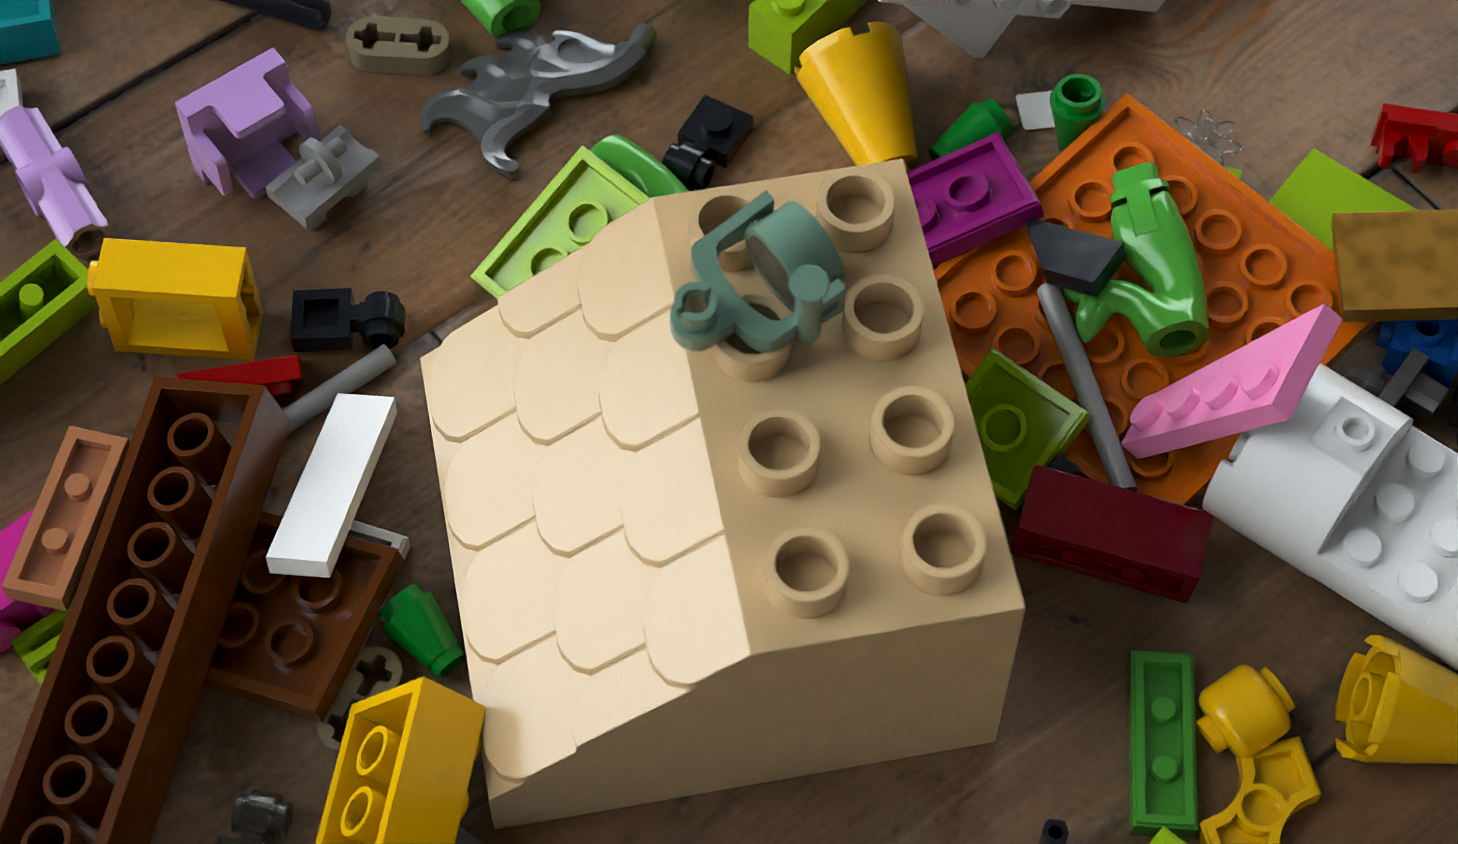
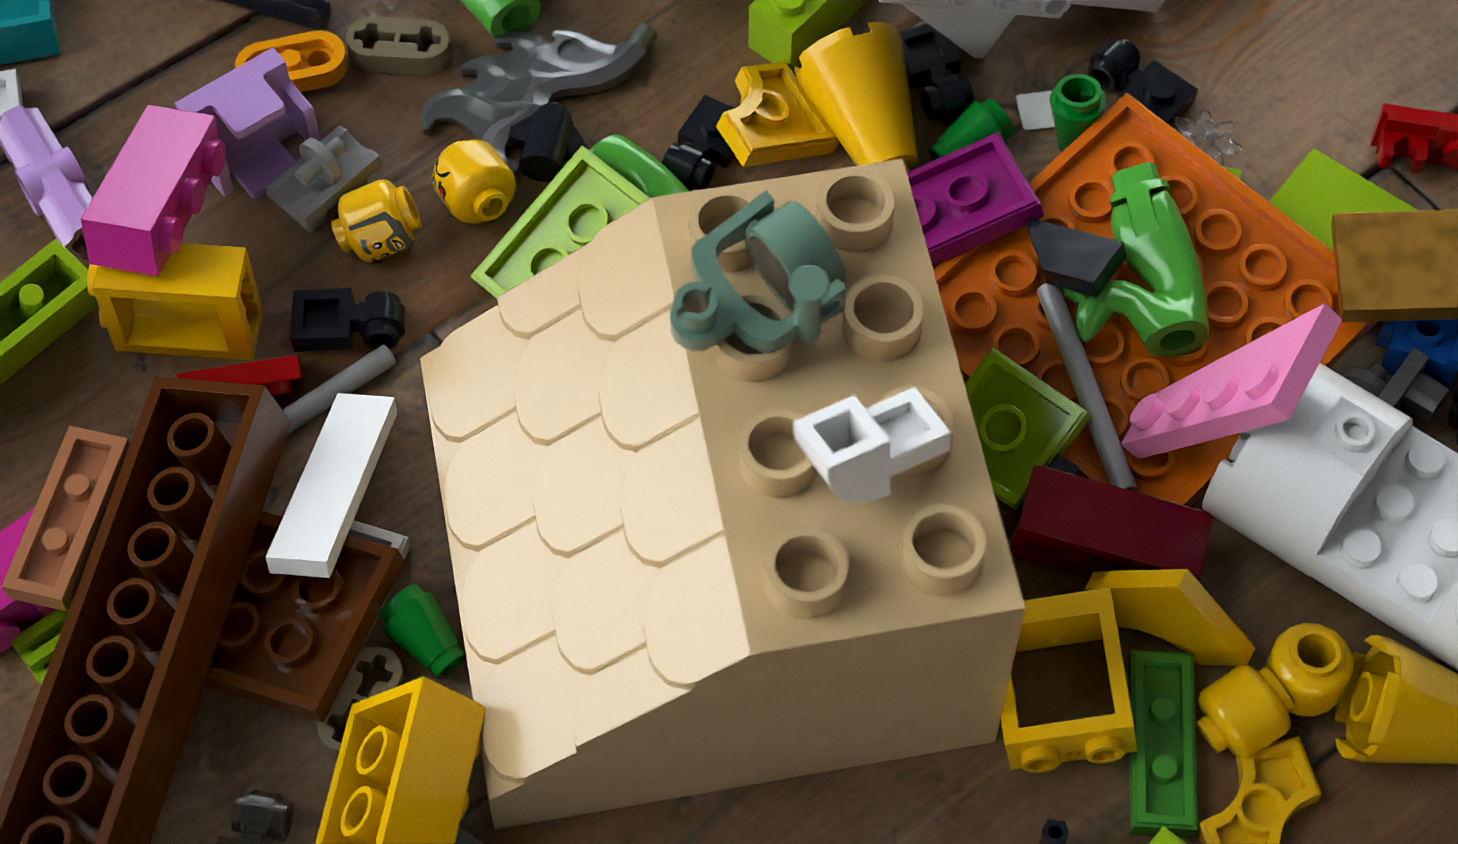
(152, 190): none -> brick
(302, 55): none -> light orange plate
(376, 220): none -> yellow head
(473, 181): none -> yellow head
(545, 141): none -> black piece
(774, 118): none -> yellow tile
(864, 447): none -> white brick
(935, 61): none -> black plate
(1098, 739): none -> yellow window
(1153, 87): none -> black plate
(1178, 611): none -> yellow tile
(1312, 667): none -> yellow head

